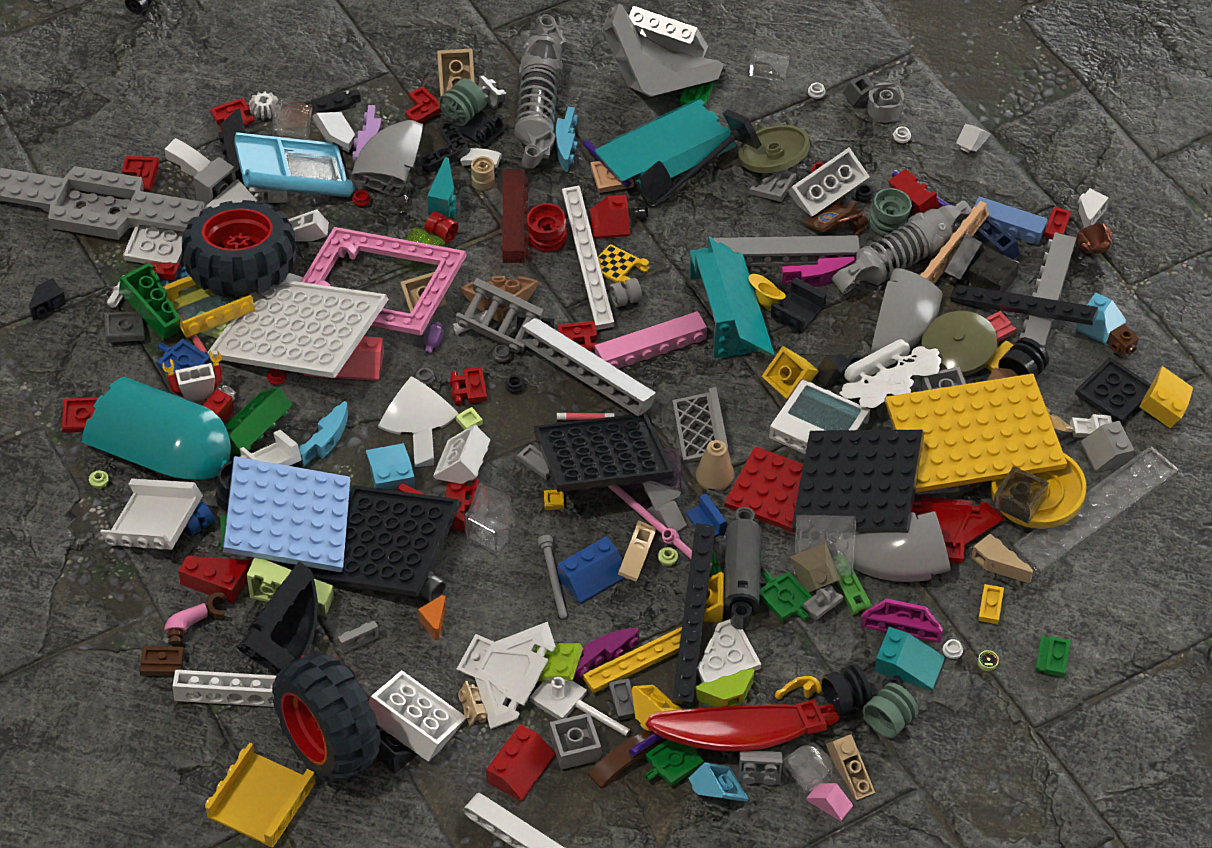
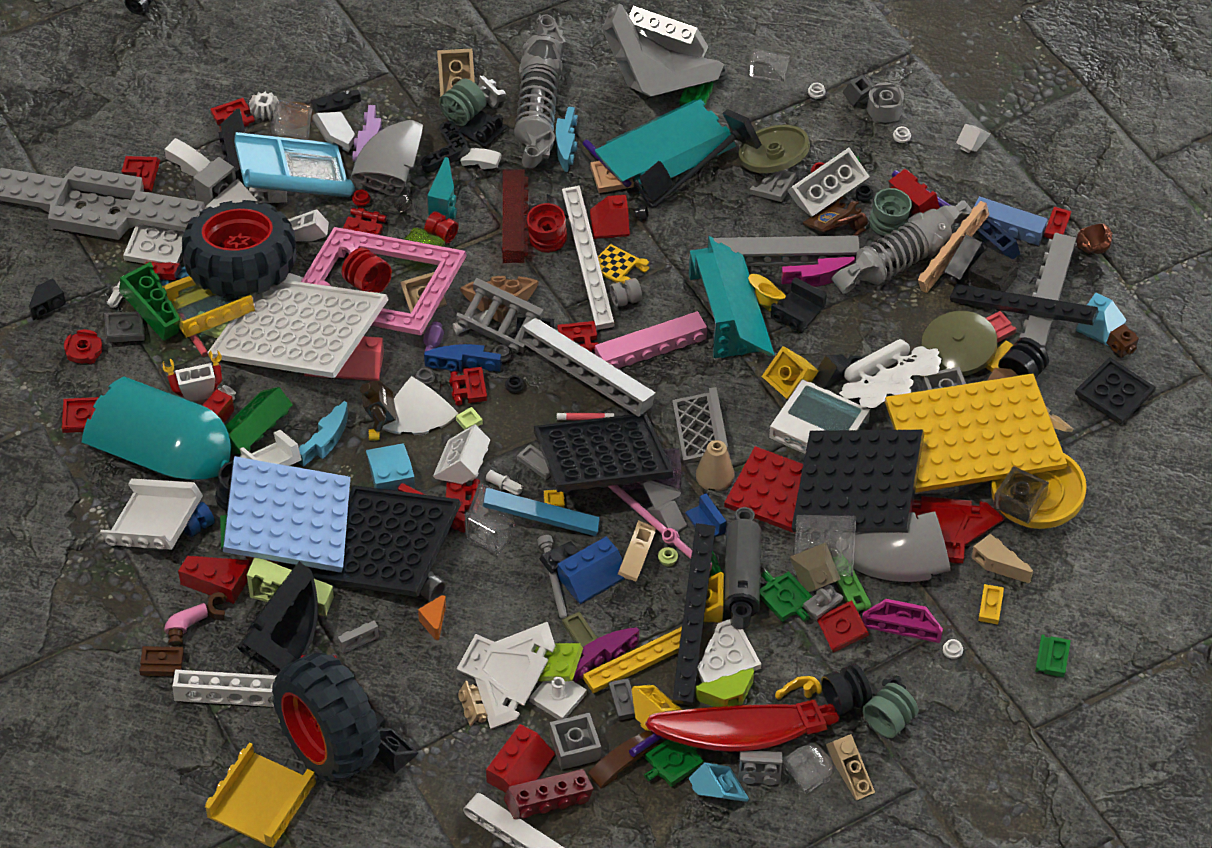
(83, 355): none -> red plate
(98, 483): yellowish green plate -> none
(183, 355): blue plate -> none
(276, 376): red plate -> none
(361, 225): none -> red plate
(366, 271): none -> red wheel
(379, 404): none -> dark brown torso
(415, 715): white slope -> none
(423, 448): white slope -> none
(426, 105): red plate -> none
(456, 356): none -> blue slope
(482, 173): tan wheel -> none
(504, 482): none -> white axle
(540, 511): none -> dark azure tile
(548, 794): none -> dark red brick
(553, 557): none -> black plate
(578, 629): none -> olive tile
(603, 718): white bar -> none
(831, 800): bright pink slope -> none
(842, 626): none -> red tile
(906, 309): light grey panel -> none
(908, 658): teal slope -> none
(988, 660): tile -> none
(1084, 427): white slope -> none
(1092, 207): white slope -> none
(1101, 507): clear plate -> none
(1108, 447): light grey slope -> none
(1167, 397): yellow slope -> none

